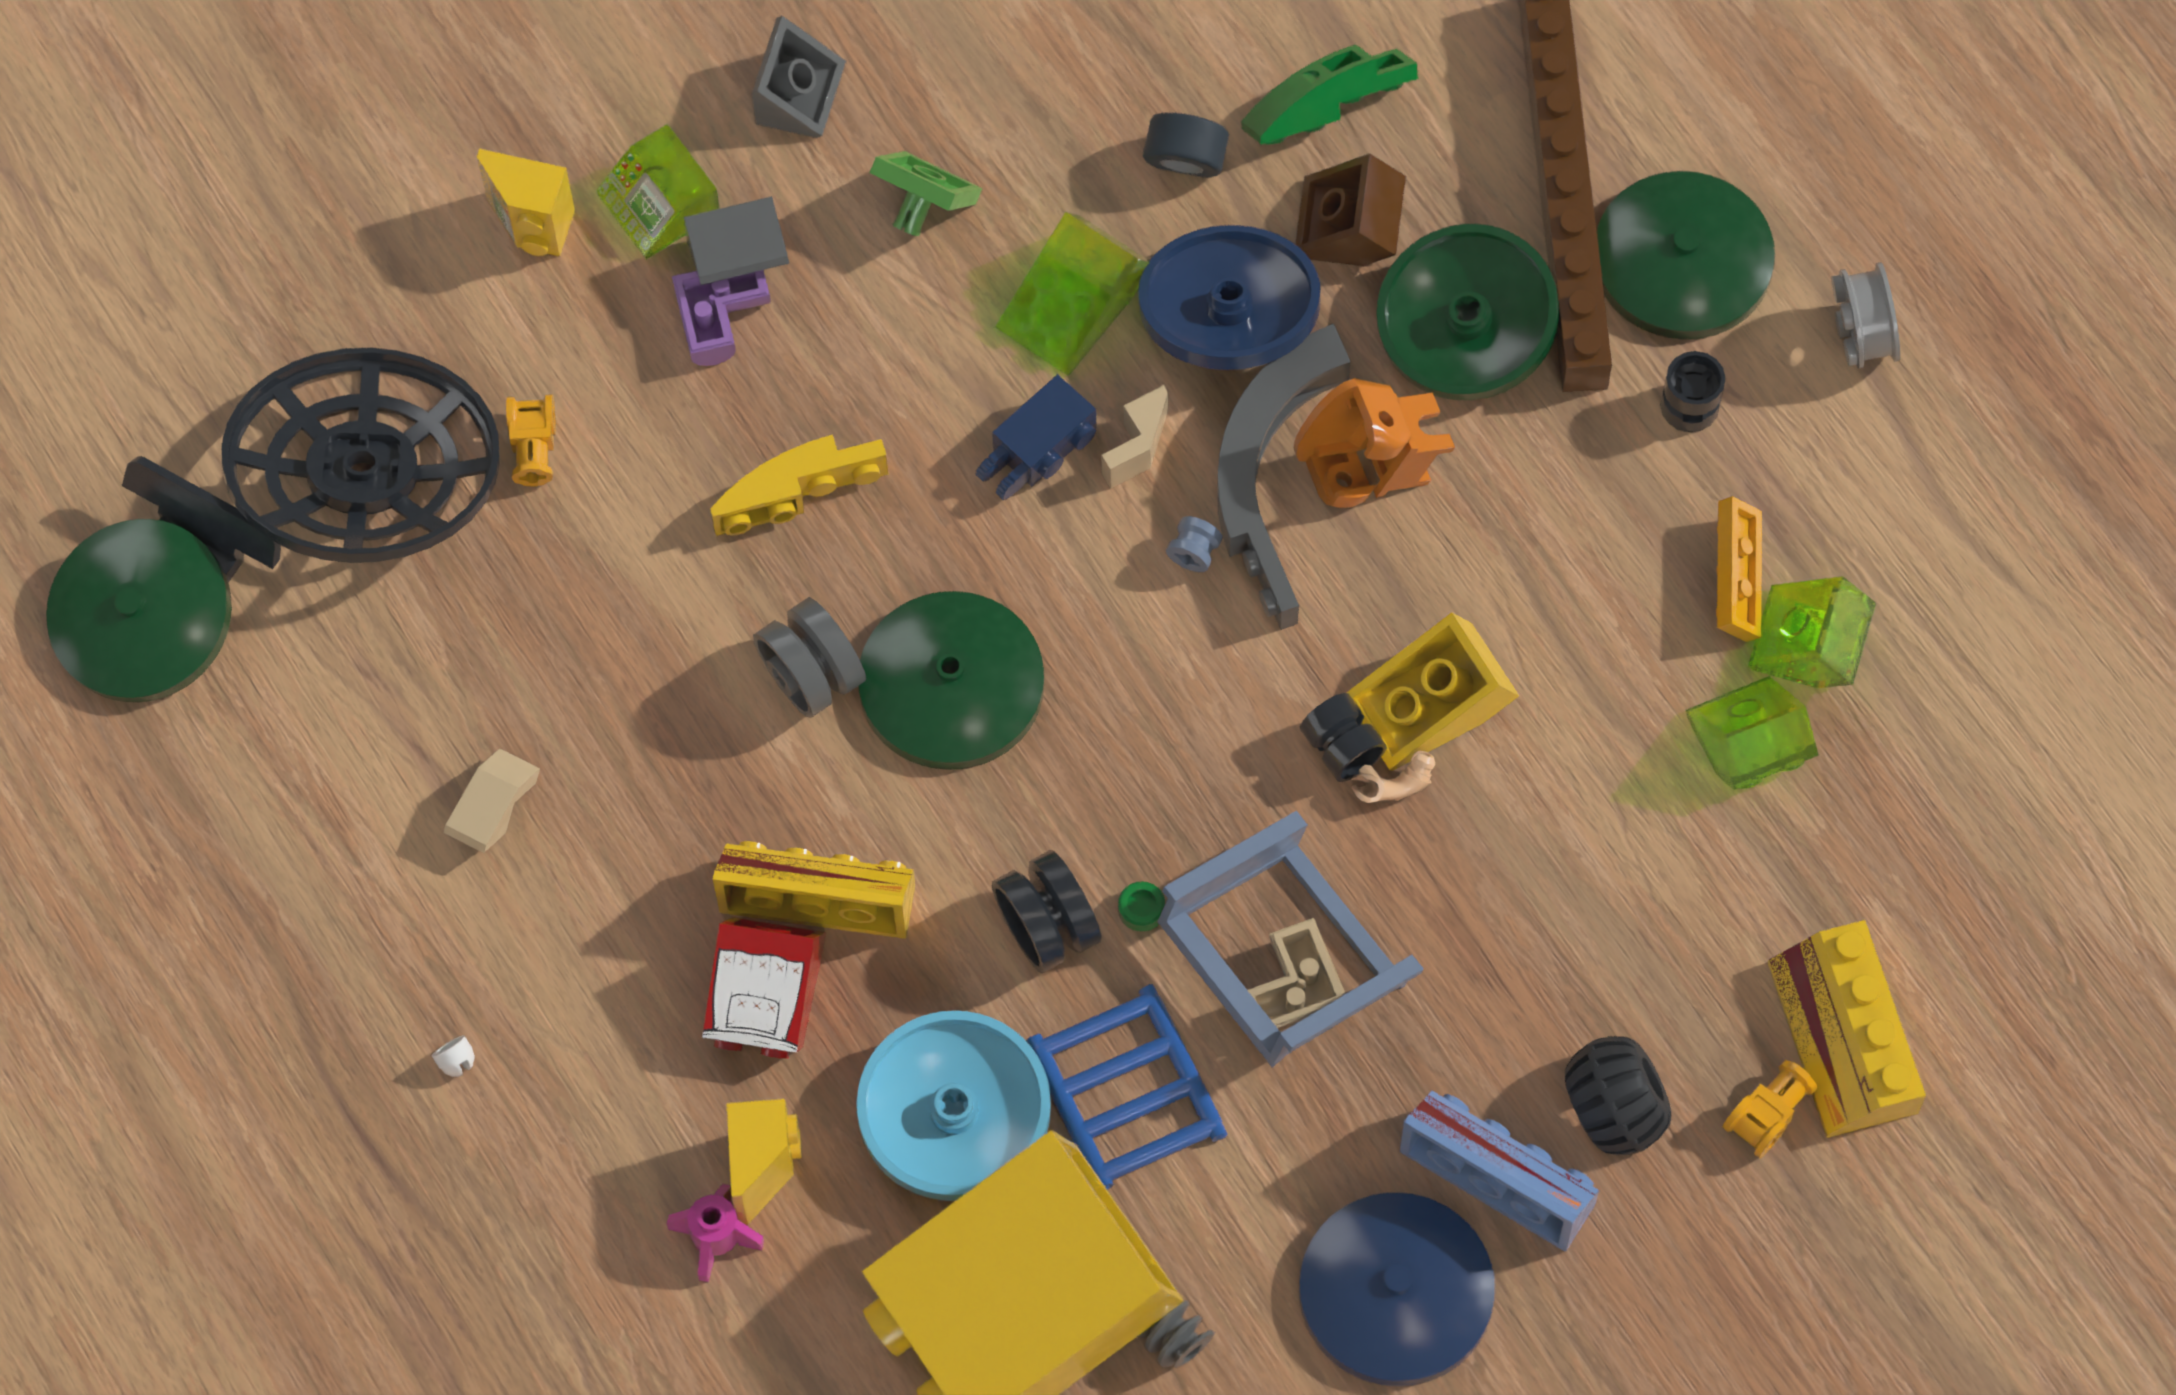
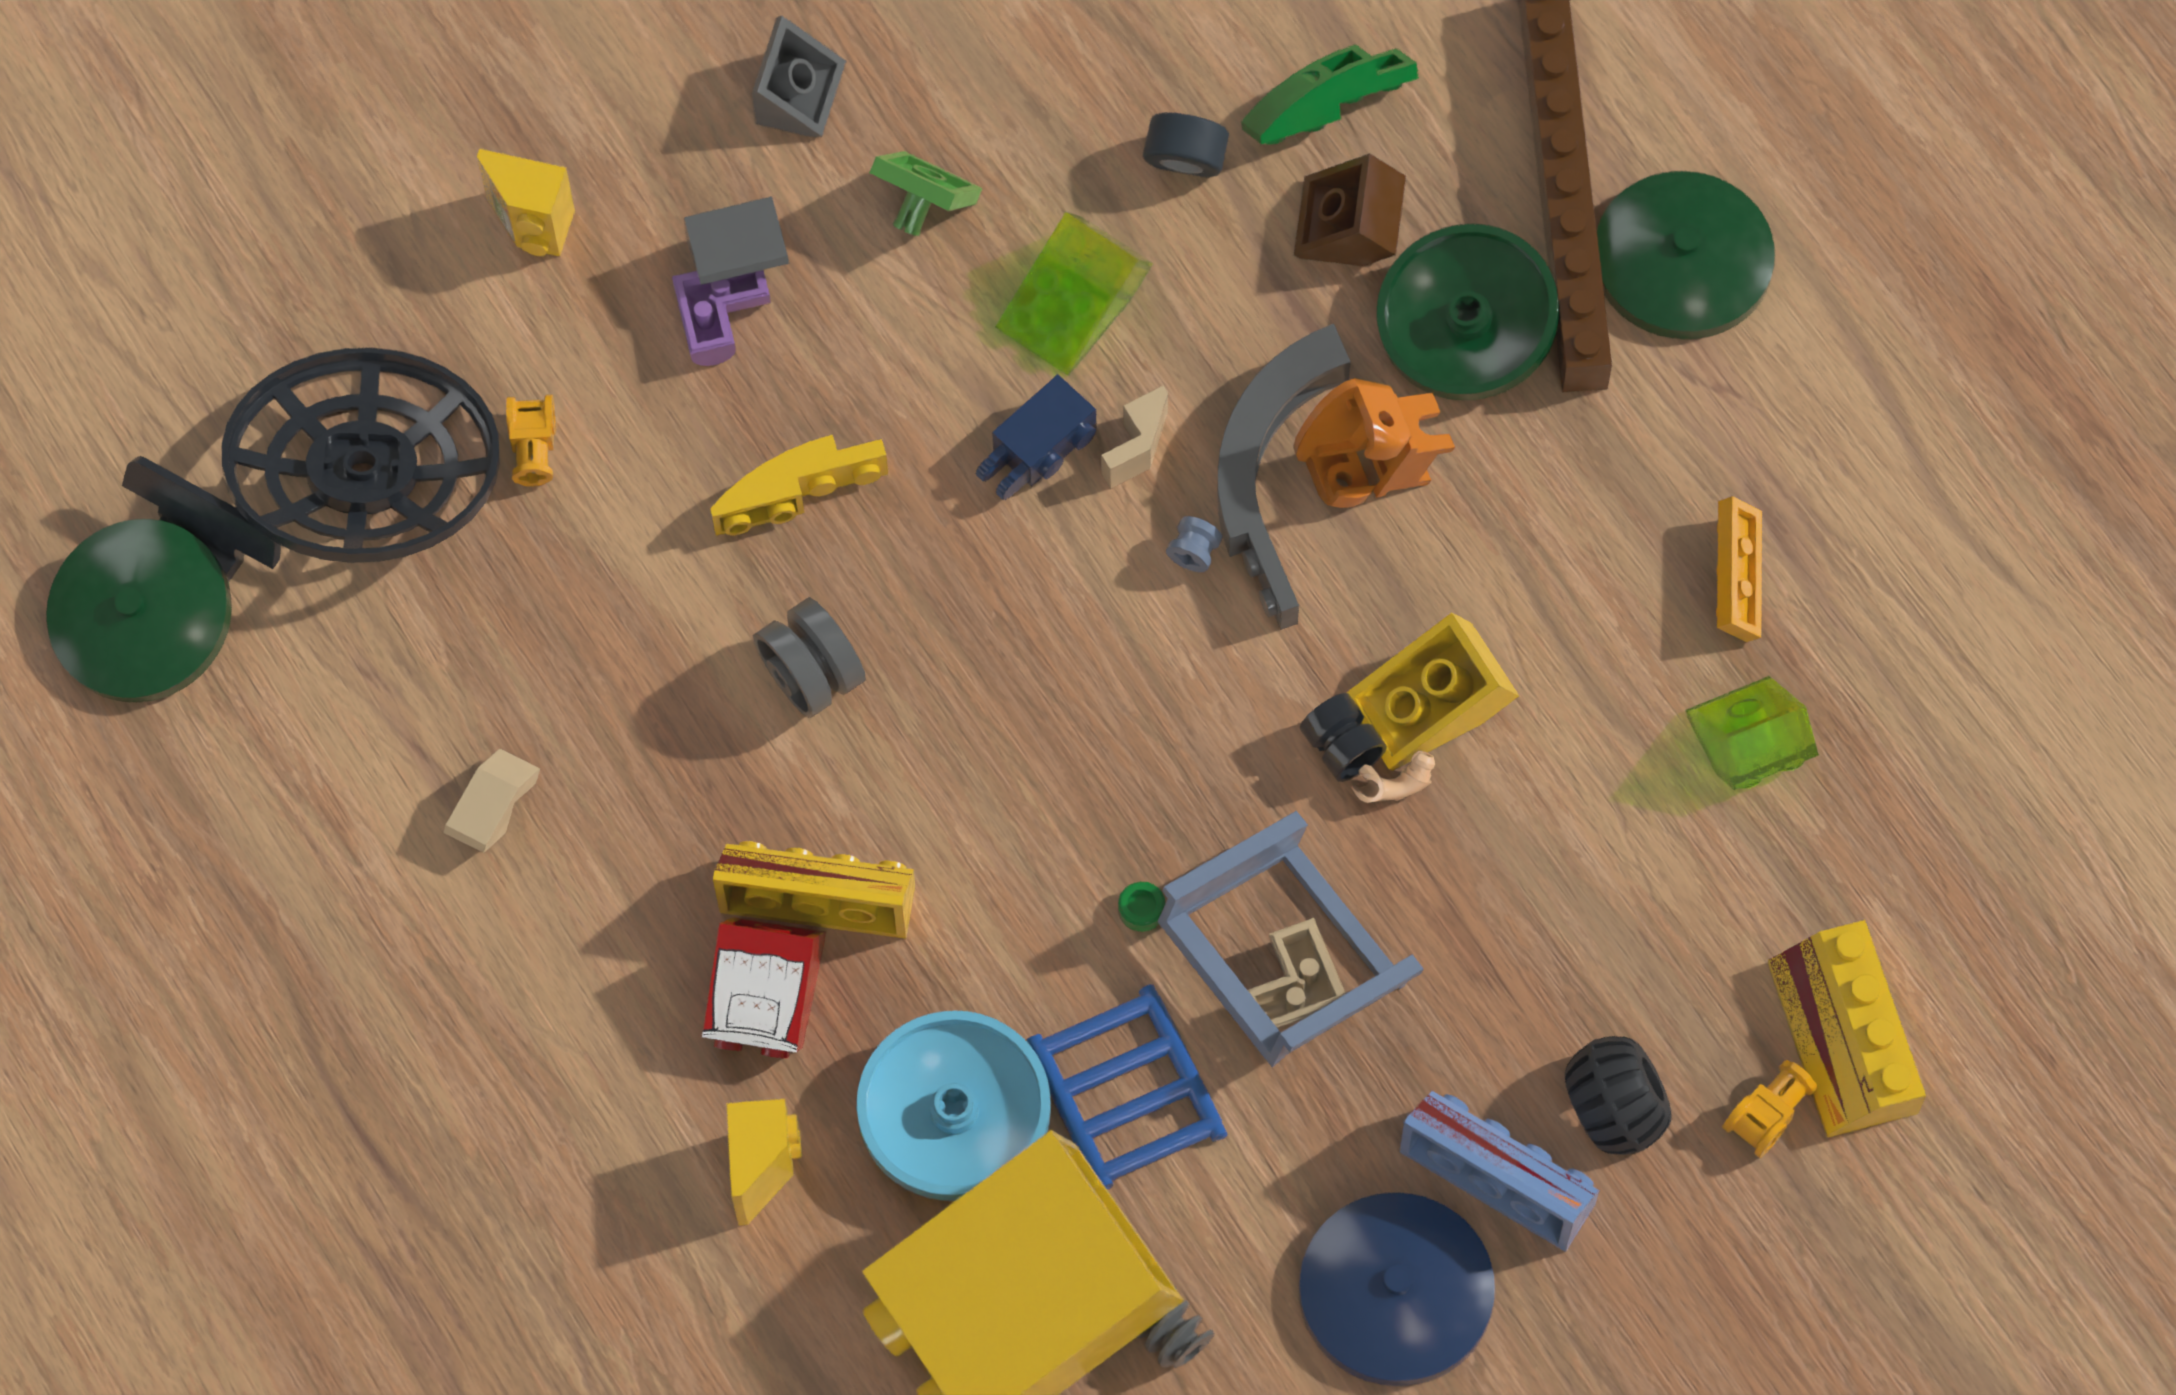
(452, 1054): white hinge -> none
(655, 190): clear neon green slope -> none
(715, 1238): dark pink brick -> none
(960, 715): dark green dish -> none
(1046, 911): black wheel -> none
(1229, 297): dark blue dish -> none
(1692, 391): black wheel -> none
(1813, 632): clear neon green slope -> none
(1866, 316): light grey wheel -> none

